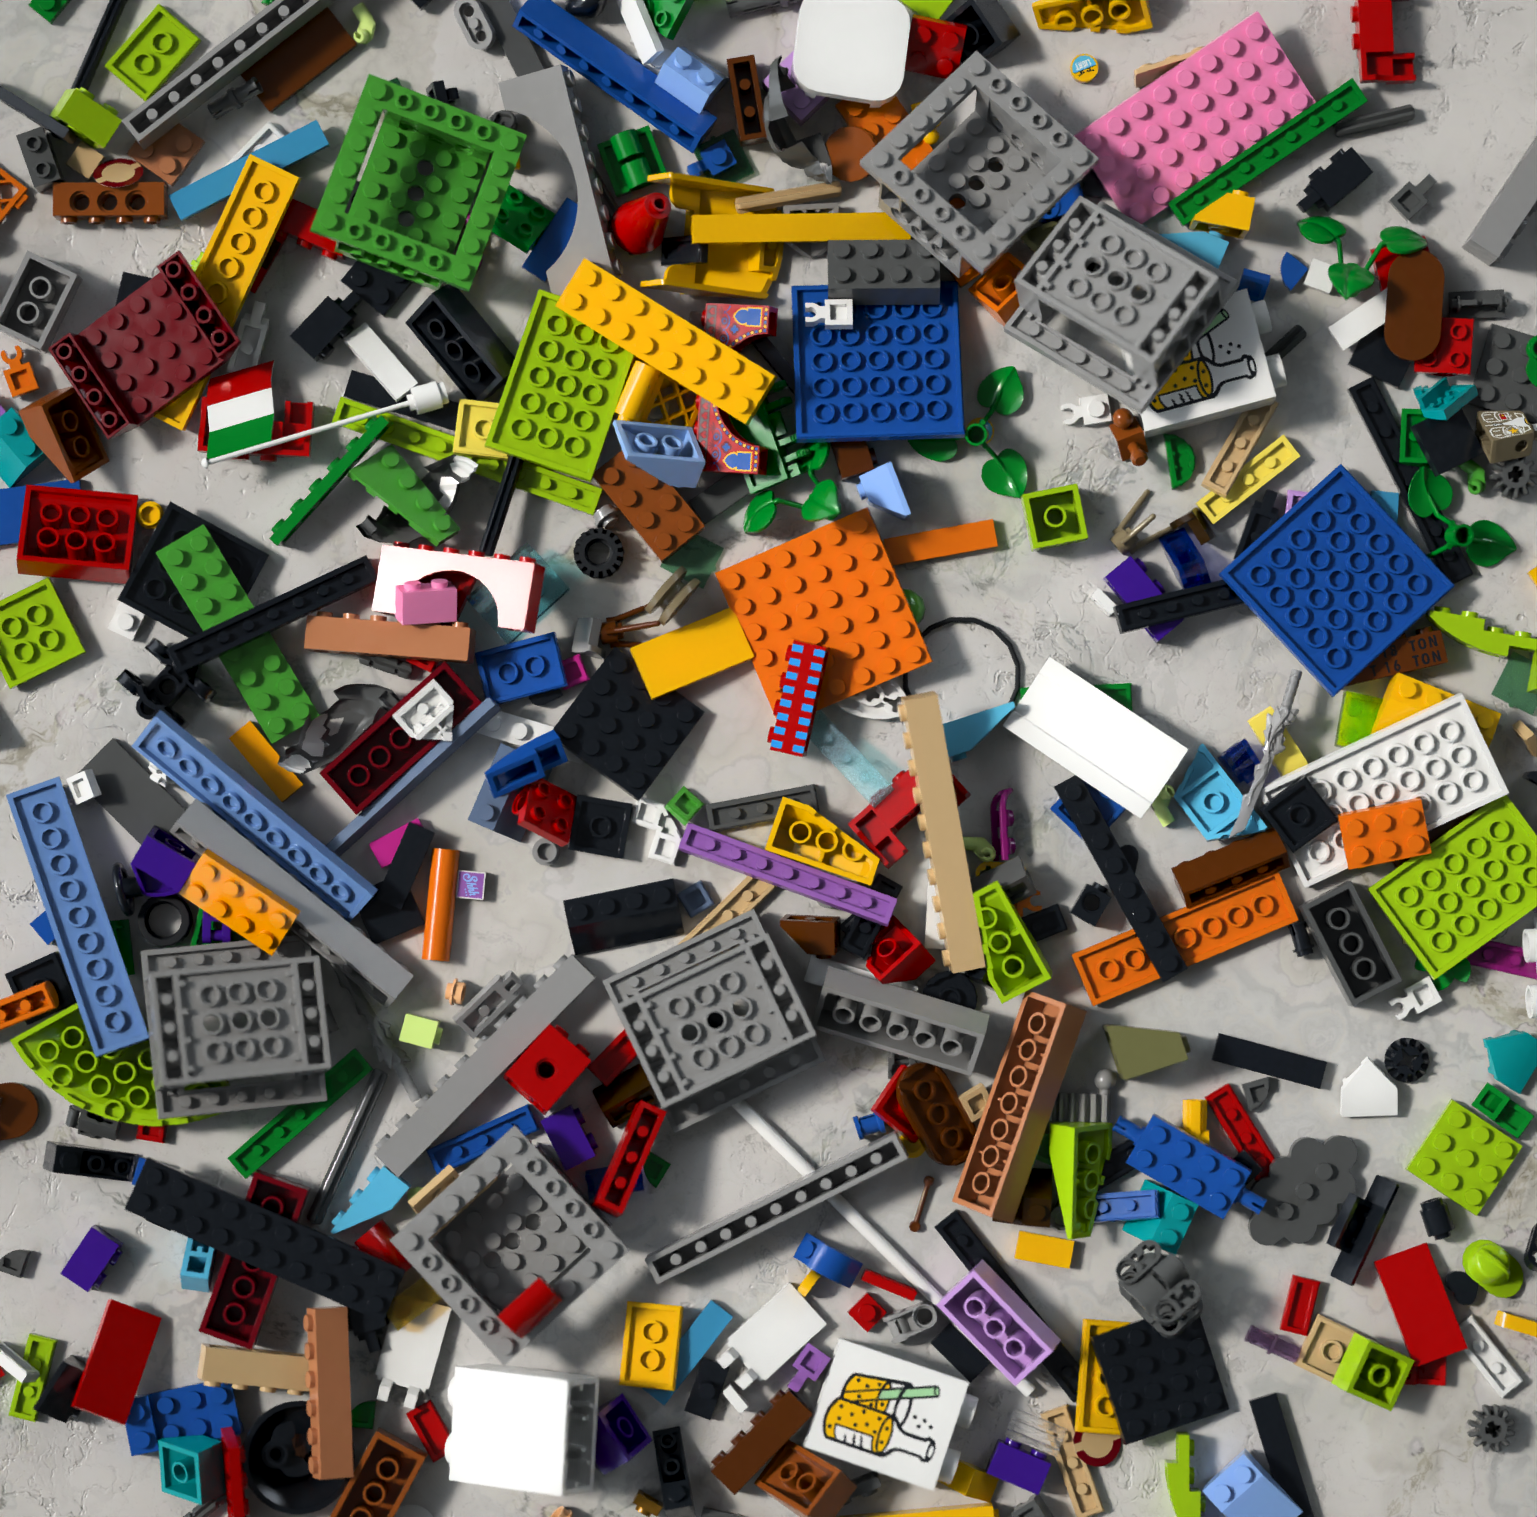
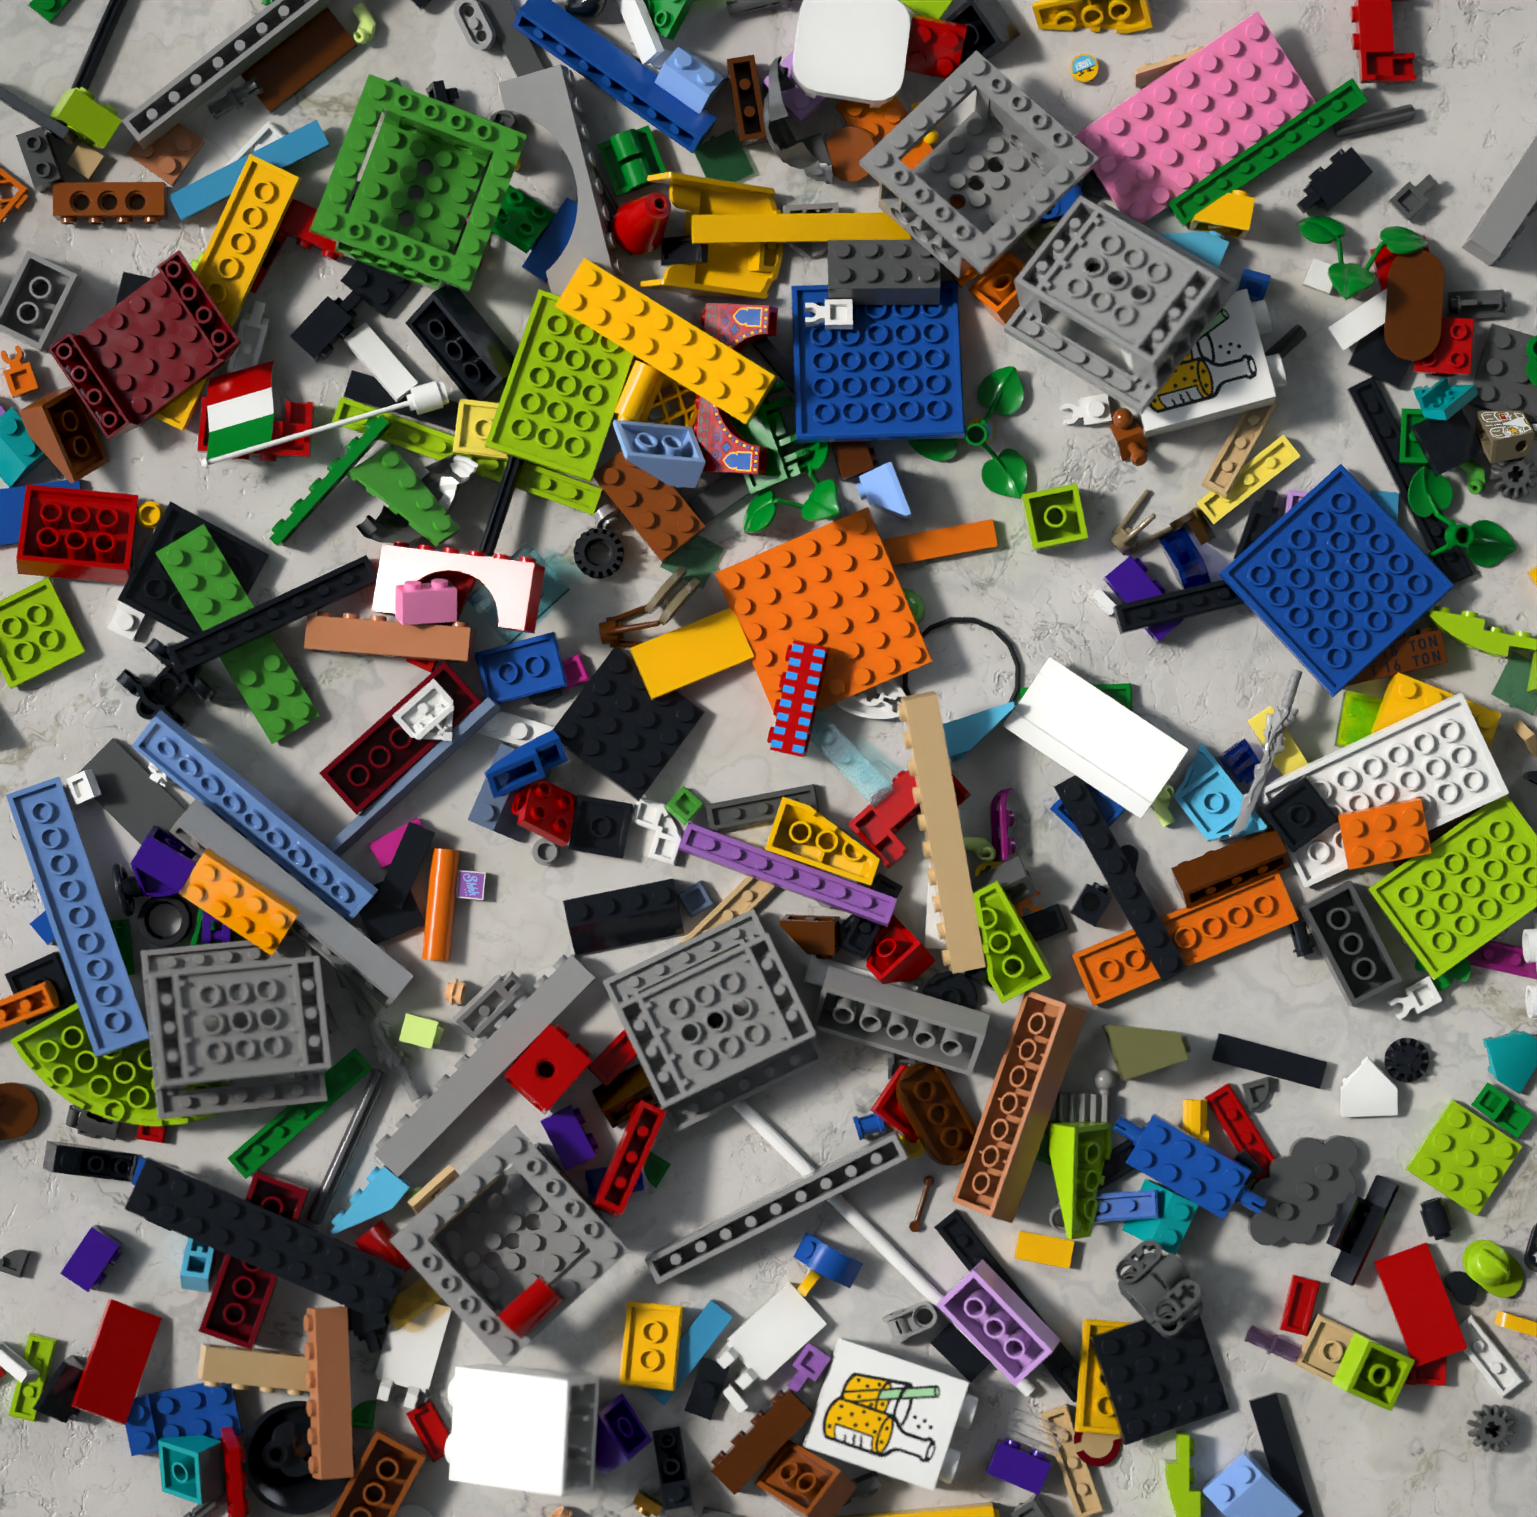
(118, 172): sticker -> none
(153, 53): lime tile -> none
(265, 761): light orange tile -> none
(357, 706): dark grey animal -> none
(388, 665): dark grey axle -> none
(478, 1140): blue tile -> none
(587, 638): light grey tile -> none
(716, 160): blue plate -> none
(787, 197): tan axle -> none
(867, 1311): red plate -> none
(889, 1284): red tile -> none
(973, 1482): yellow slope -> none
(974, 1101): tan plate -> none
(1035, 1201): dark brown slope -> none
(1179, 459): green tile -> none
(1291, 270): blue tile -> none

